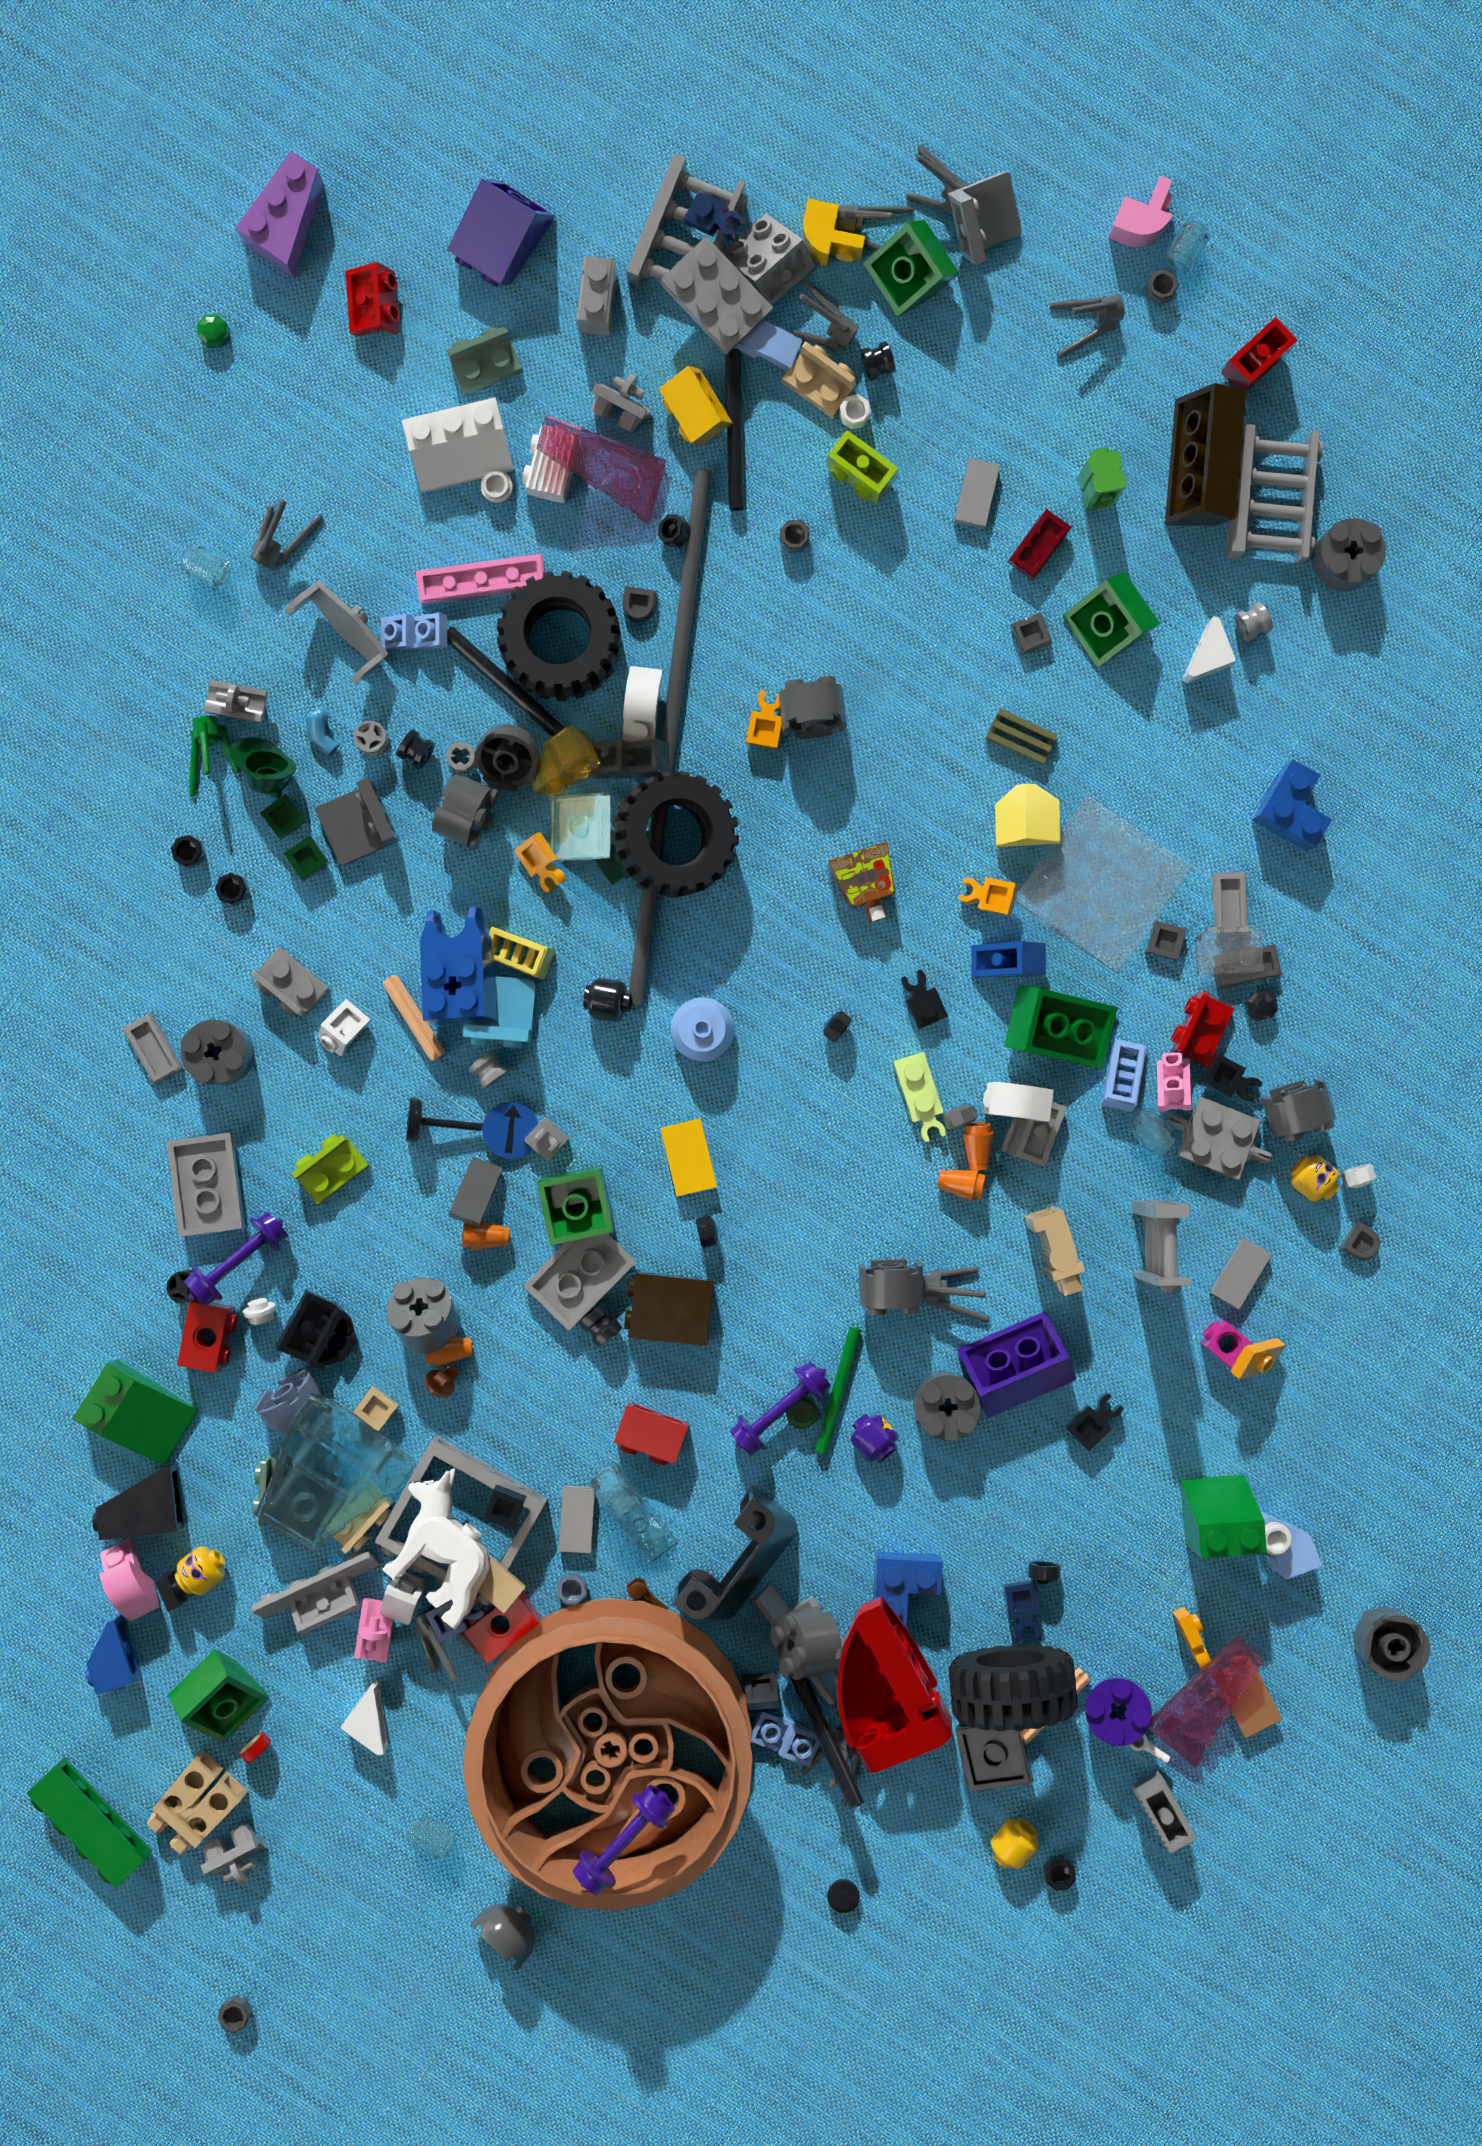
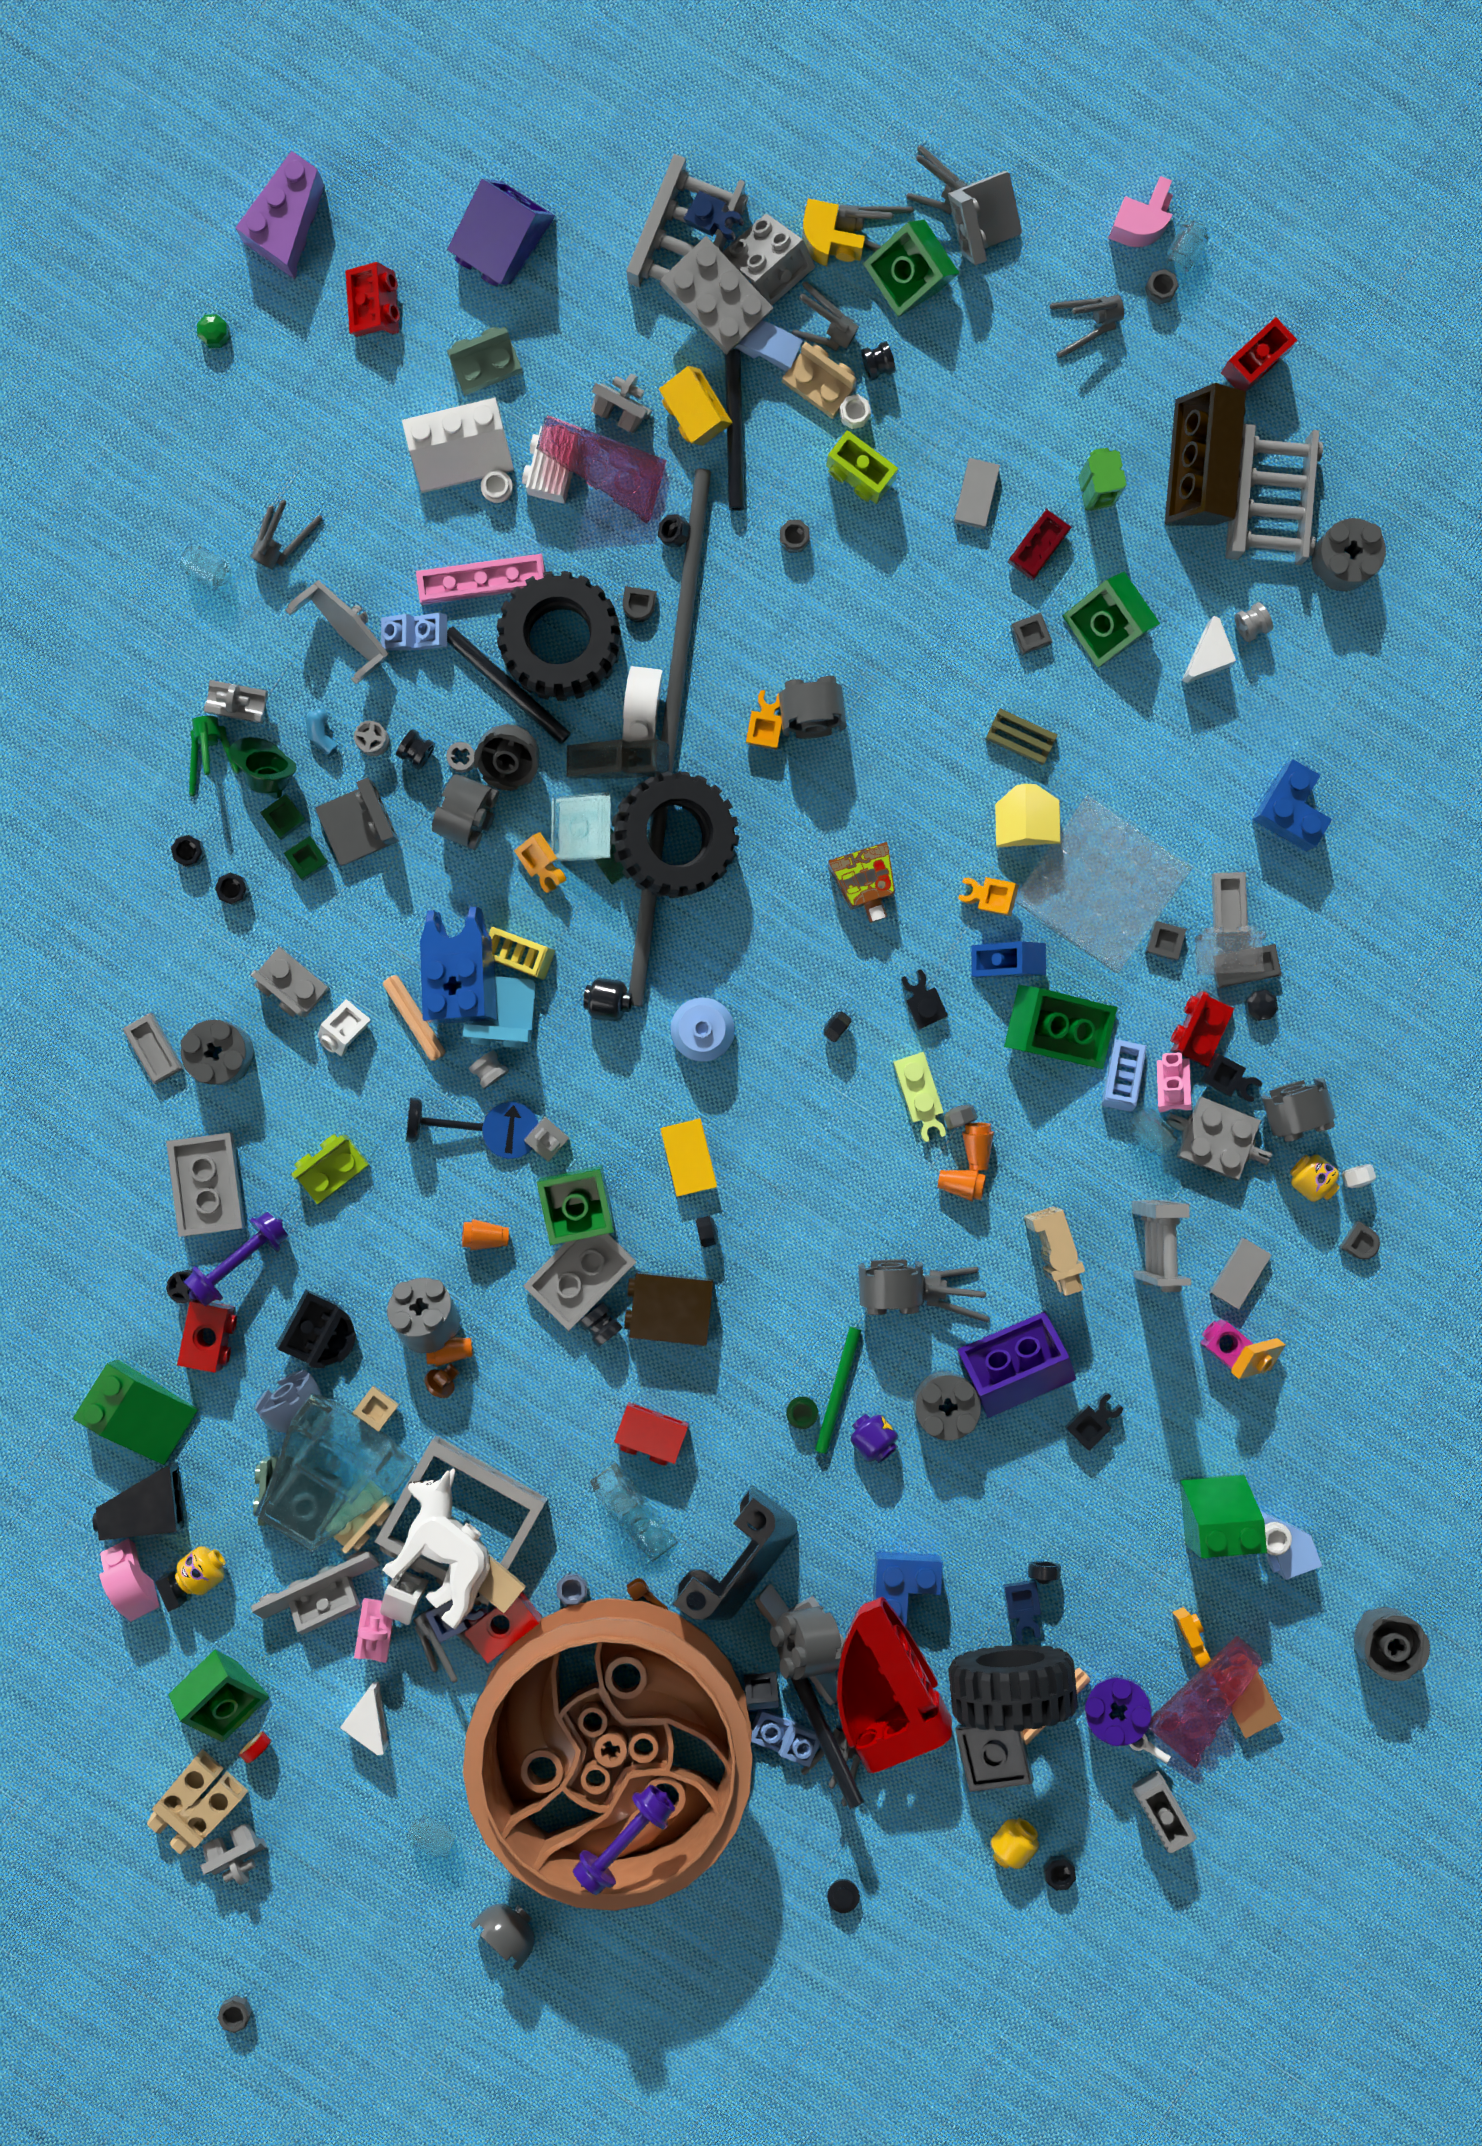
(89, 1823): green brick -> none
(113, 1658): blue slope -> none
(259, 1311): white plate -> none
(475, 1192): dark grey tile -> none
(504, 1506): black plate -> none
(563, 761): clear yellow slope -> none
(577, 1519): light grey tile -> none
(596, 296): light grey brick -> none
(748, 1435): dark purple piece -> none
(1018, 1101): white brick -> none
(1033, 1139): light grey plate -> none

